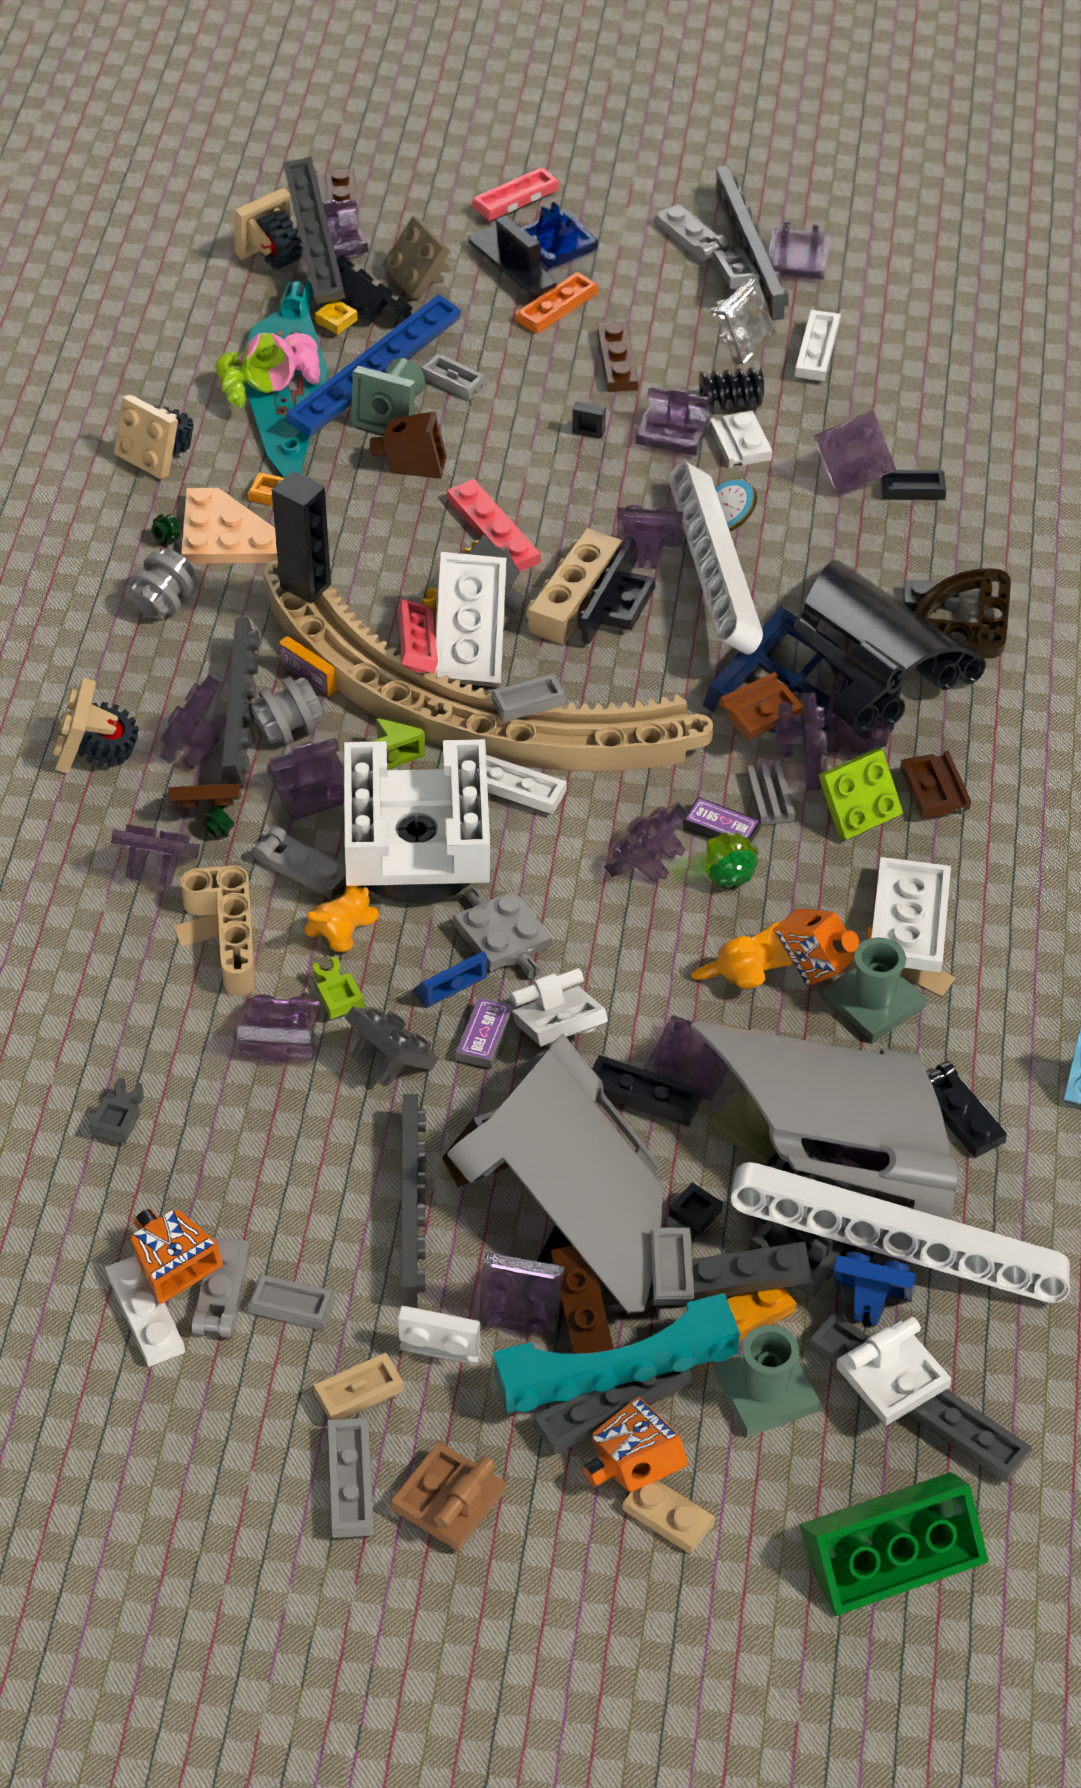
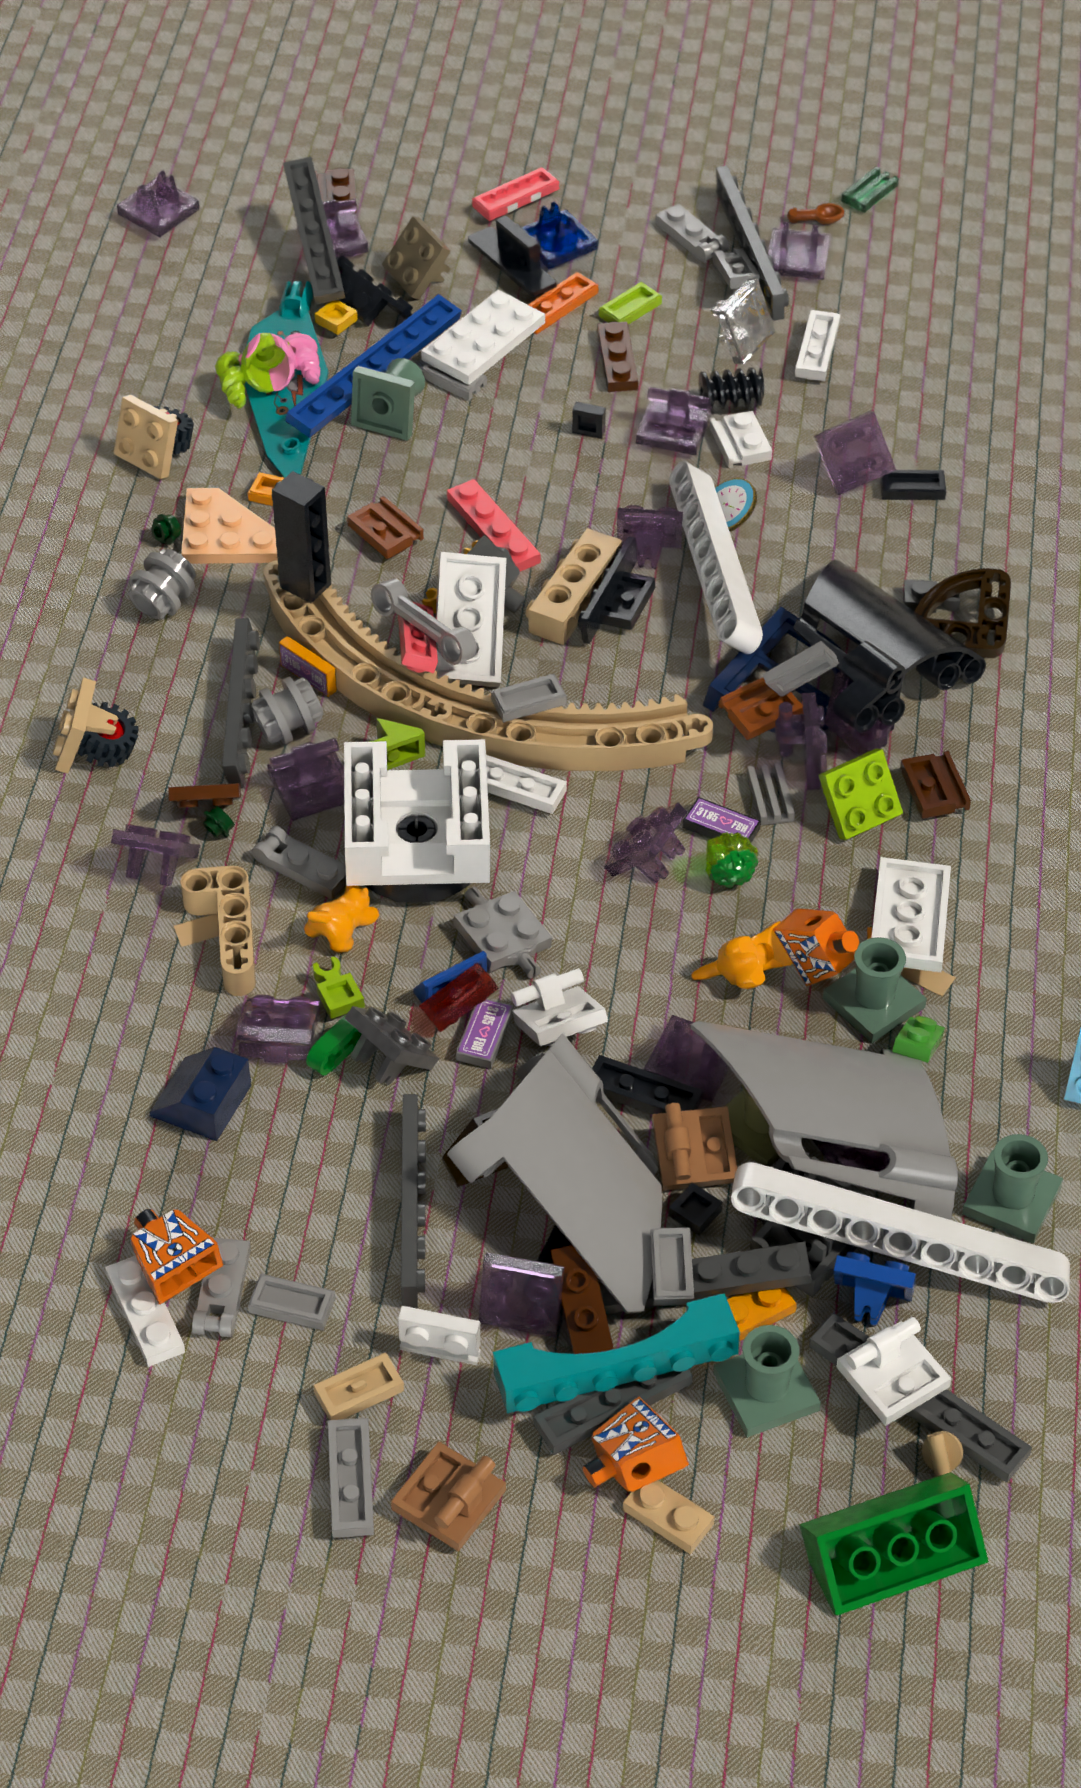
(117, 1116): dark grey plate -> none
(158, 205): none -> clear purple plate
(188, 727): clear purple plate -> none
(204, 1092): none -> dark blue slope
(267, 229): plate -> none
(333, 1047): none -> green beam
(385, 527): none -> dark orange plate
(412, 445): reddish brown torso -> none
(423, 621): none -> light grey piece
(458, 997): none -> clear red plate
(483, 337): none -> white plate
(631, 304): none -> lime tile
(694, 1147): none -> medium nougat plate
(800, 669): none -> light grey tile
(825, 214): none -> dark orange piece
(865, 188): none -> clear green tile
(919, 1038): none -> bright green plate
(942, 1452): none -> tan plate
(965, 1113): black plate -> none
(1014, 1188): none -> sand green plant

